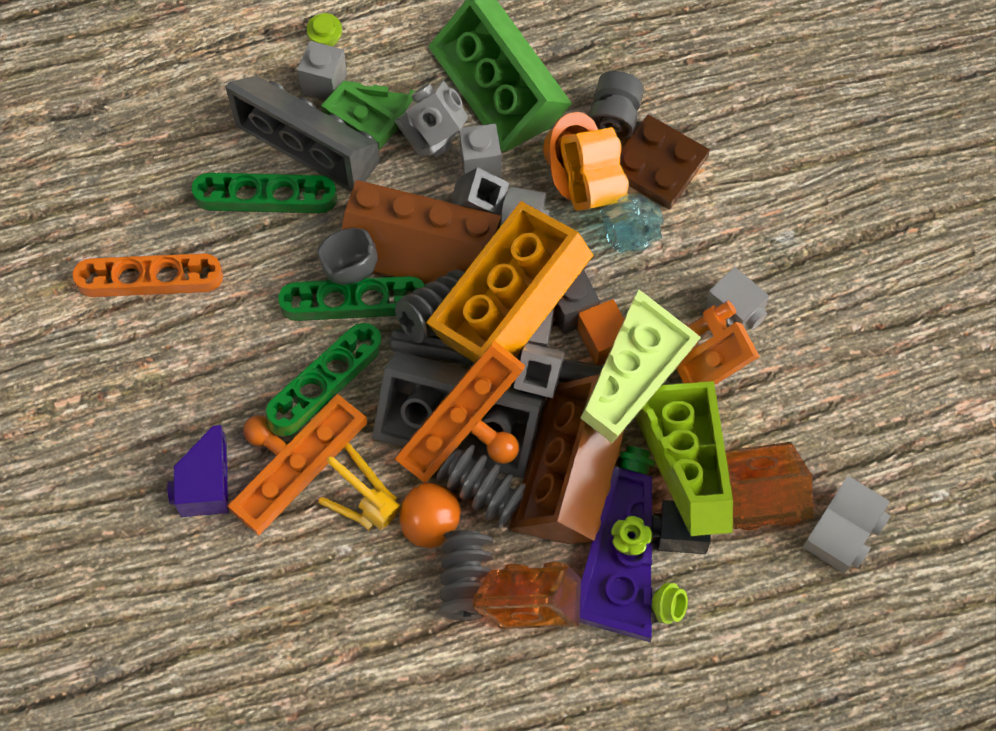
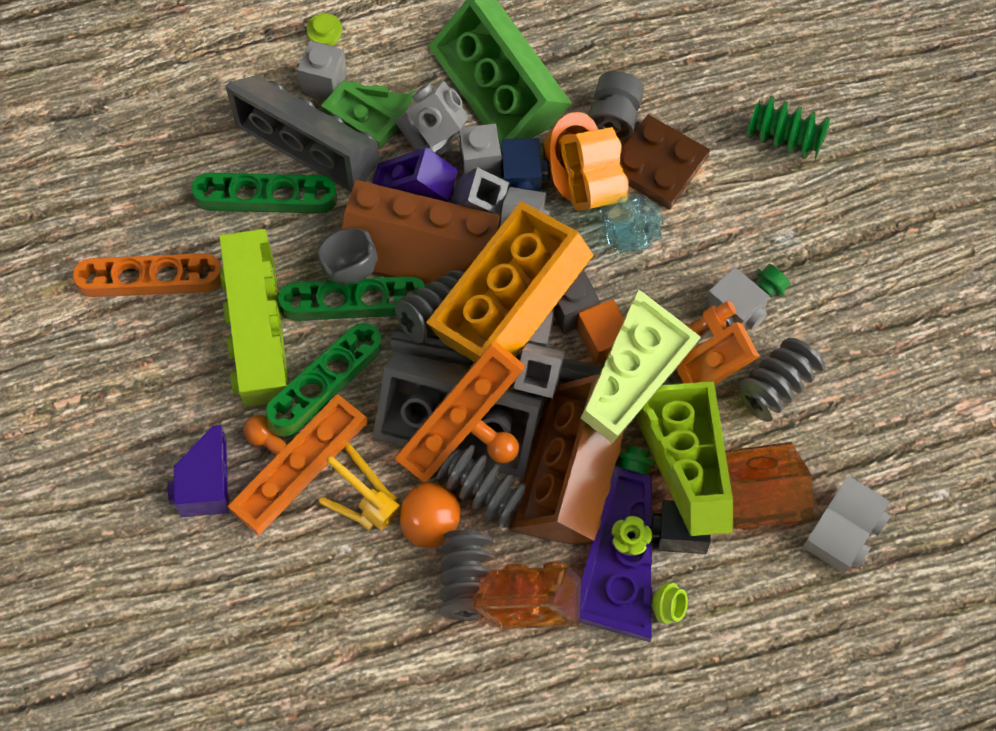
(254, 317): none -> lime wedge
(418, 173): none -> dark purple slope
(523, 164): none -> dark blue brick
(772, 281): none -> green plate
(778, 375): none -> dark grey piece
(788, 128): none -> green piece

